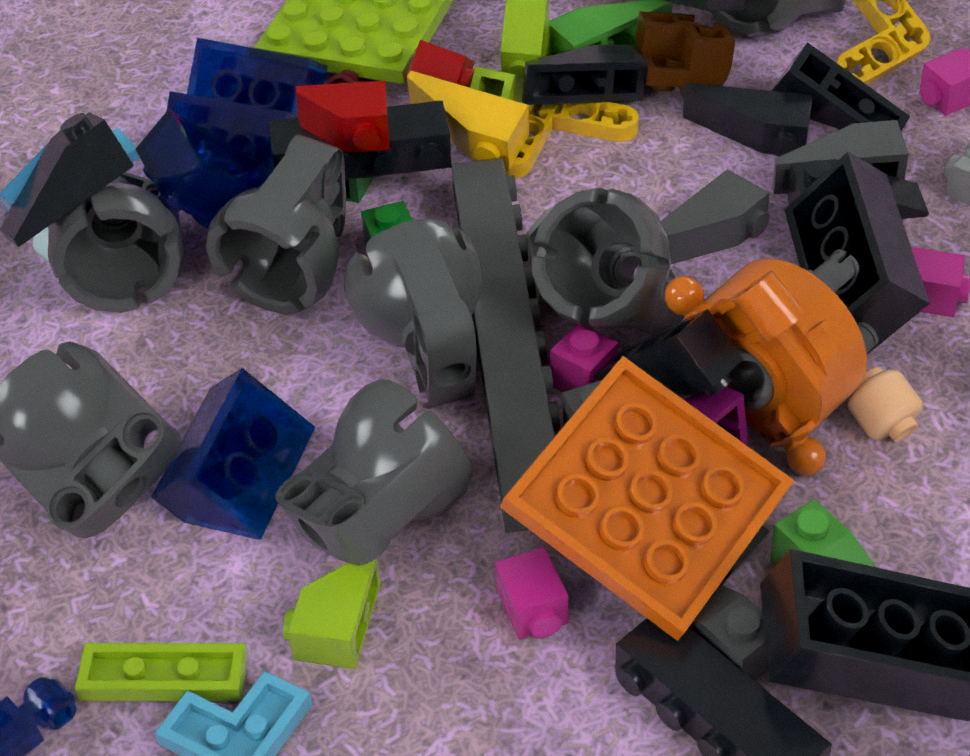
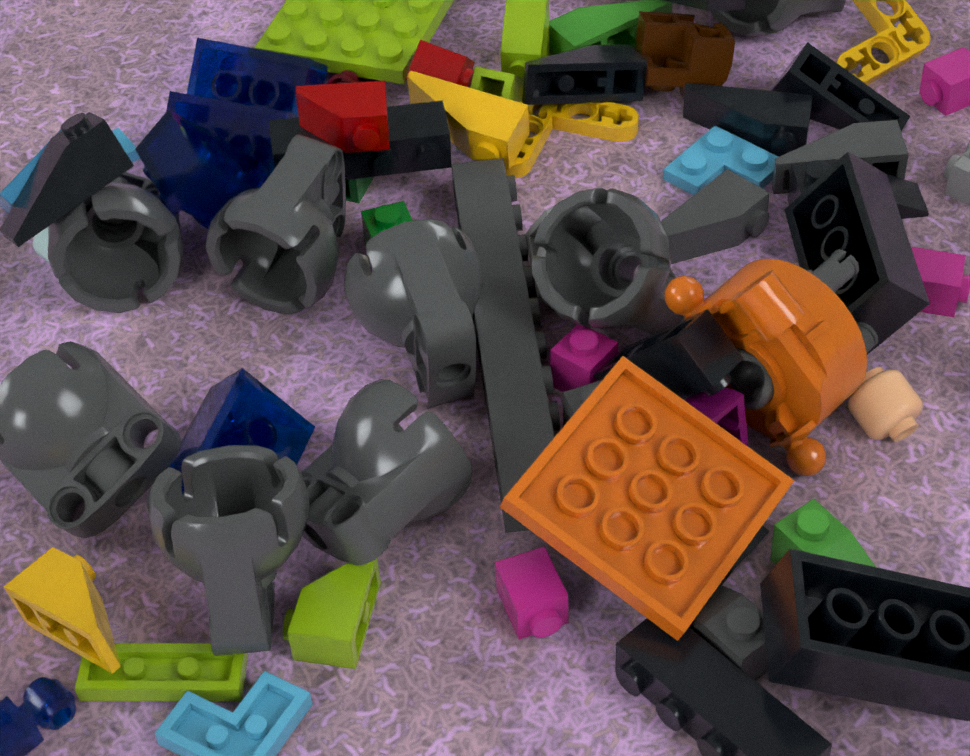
(63, 604): none -> yellow slope
(232, 534): none -> dark grey piece
(715, 154): none -> medium azure plate

